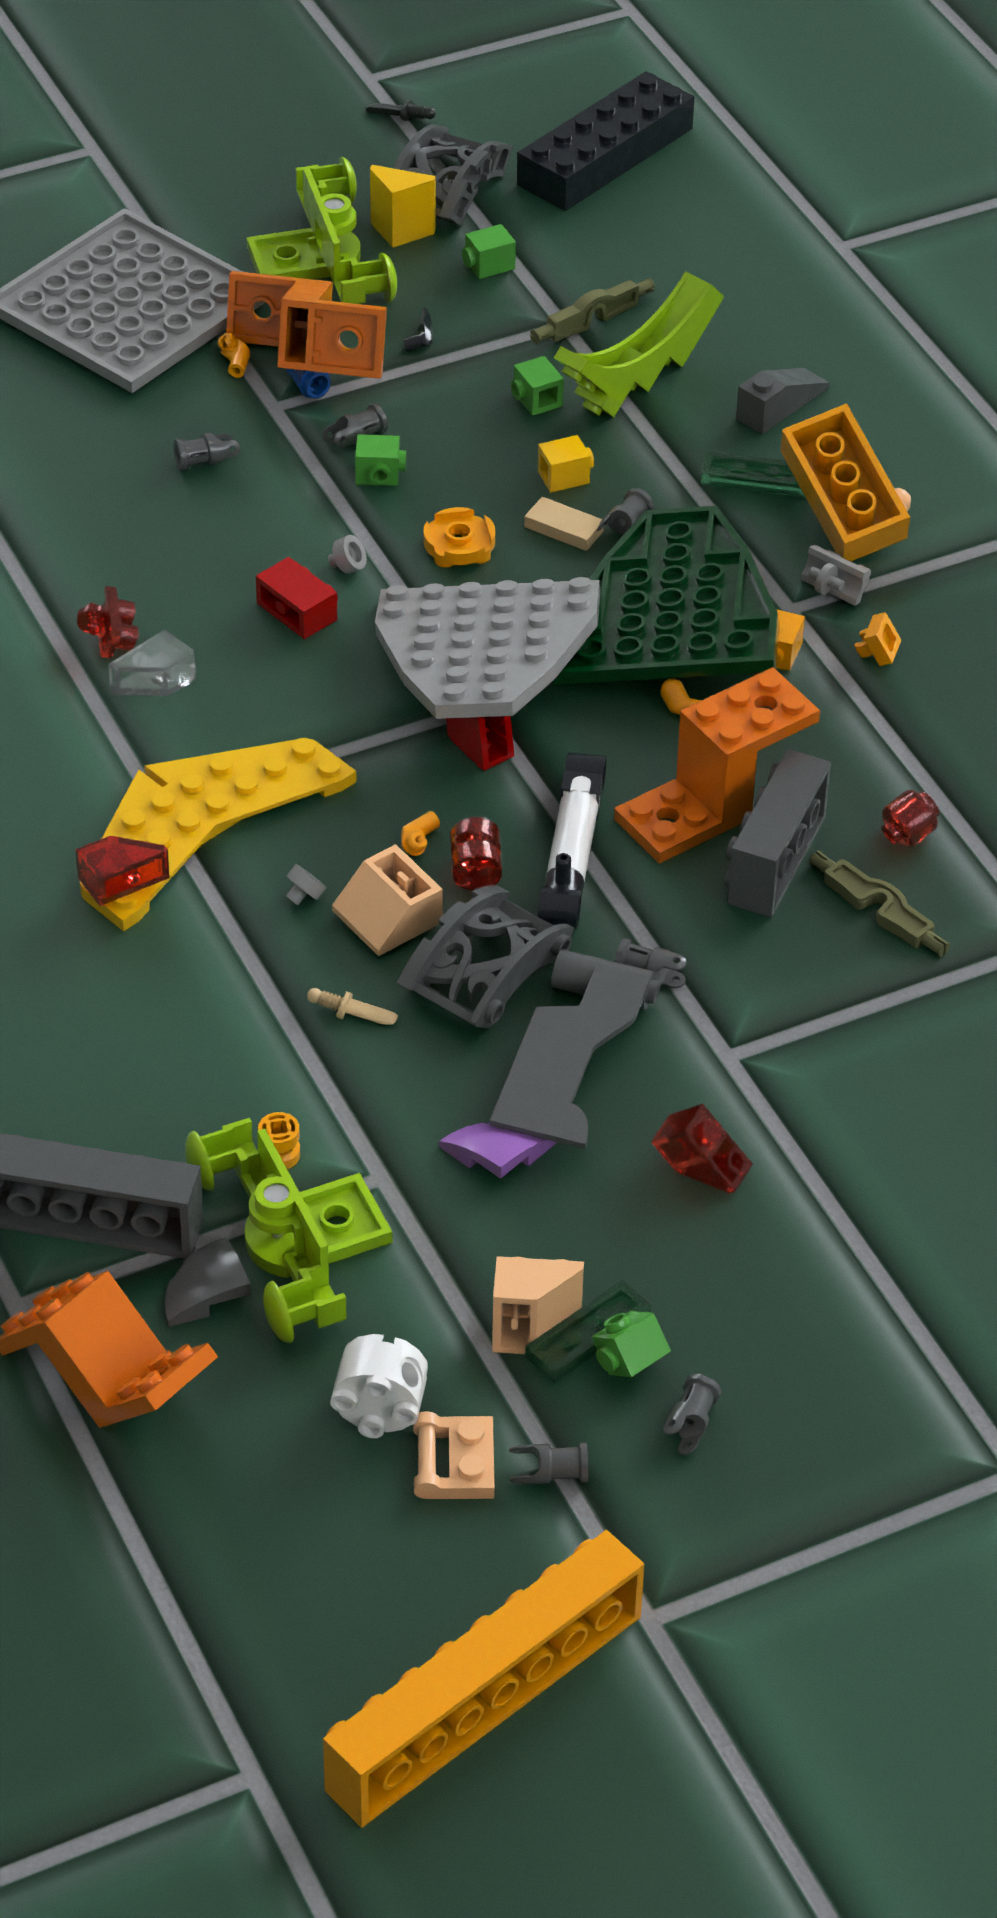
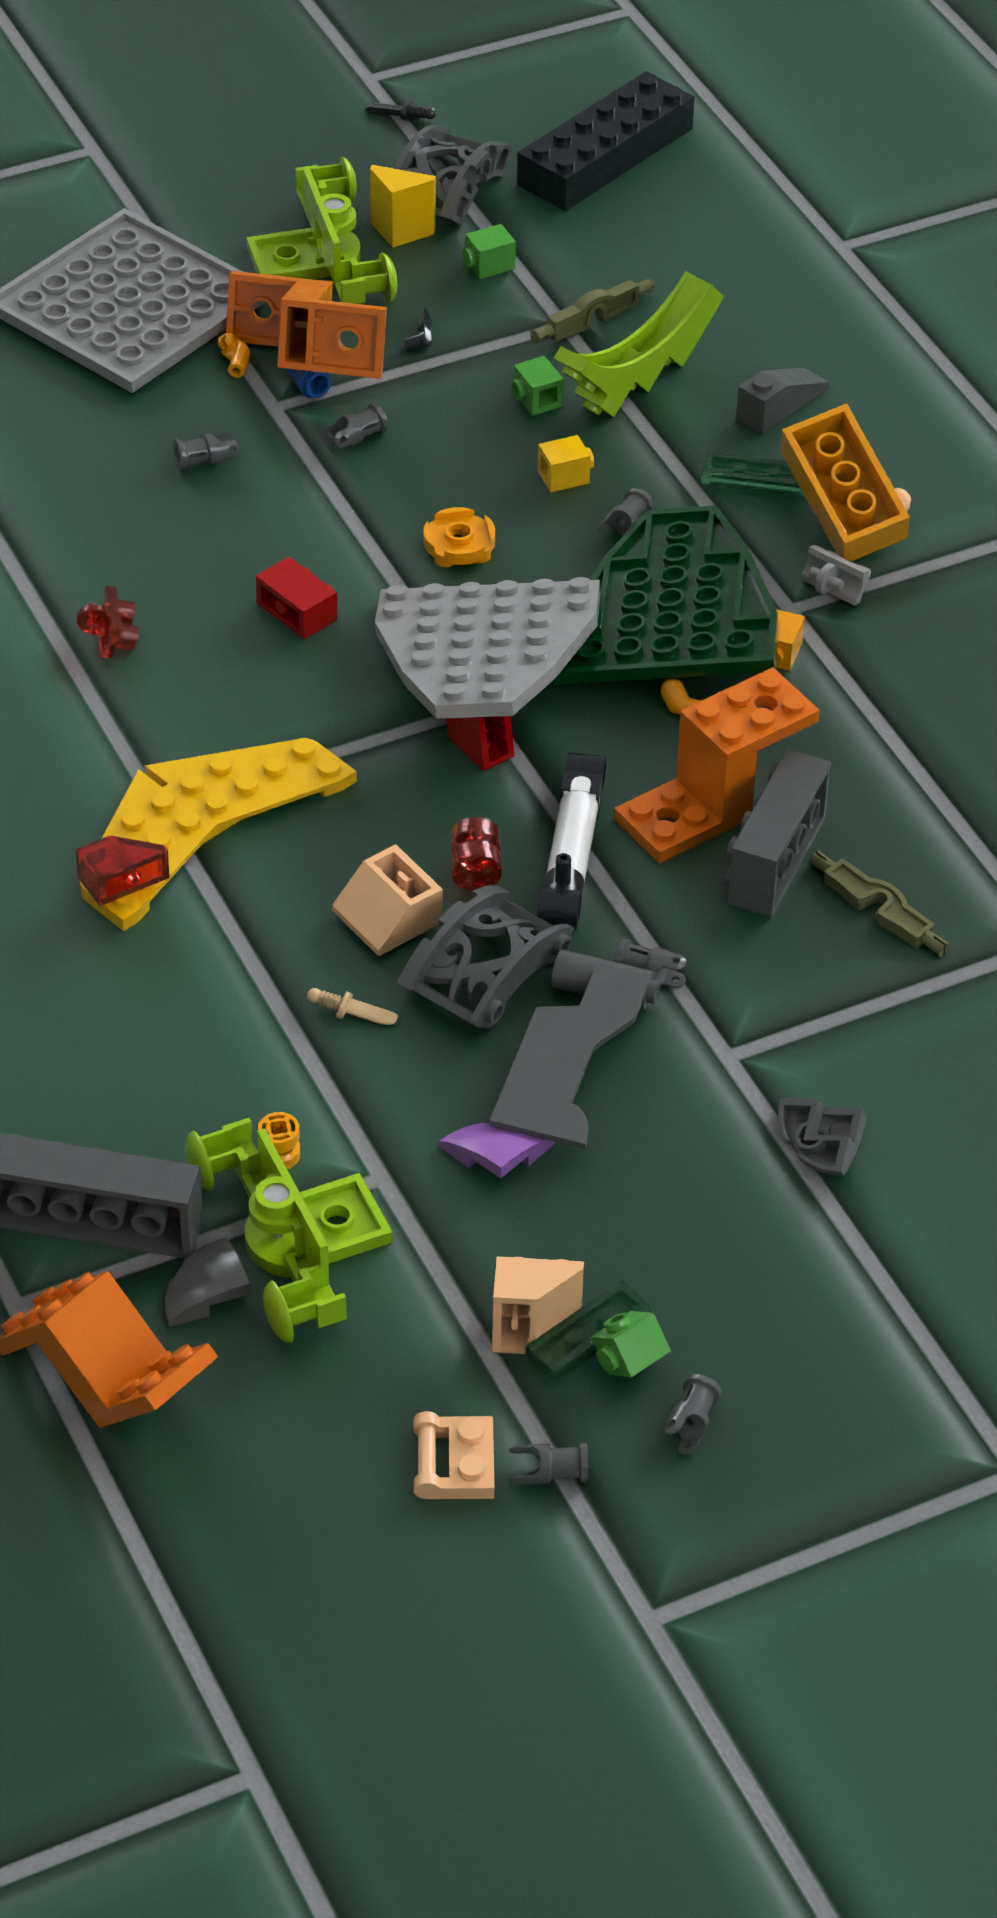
(153, 668): clear slope -> none
(303, 884): light grey tile -> none
(348, 554): light grey tile -> none
(379, 460): bright green brick -> none
(379, 1385): white brick -> none
(413, 834): light orange arm -> none
(482, 1677): light orange brick -> none
(563, 523): tan tile -> none
(702, 1149): clear red slope -> none
(822, 1135): none -> dark grey brick
(879, 640): light orange tile -> none
(910, 818): clear red head -> none

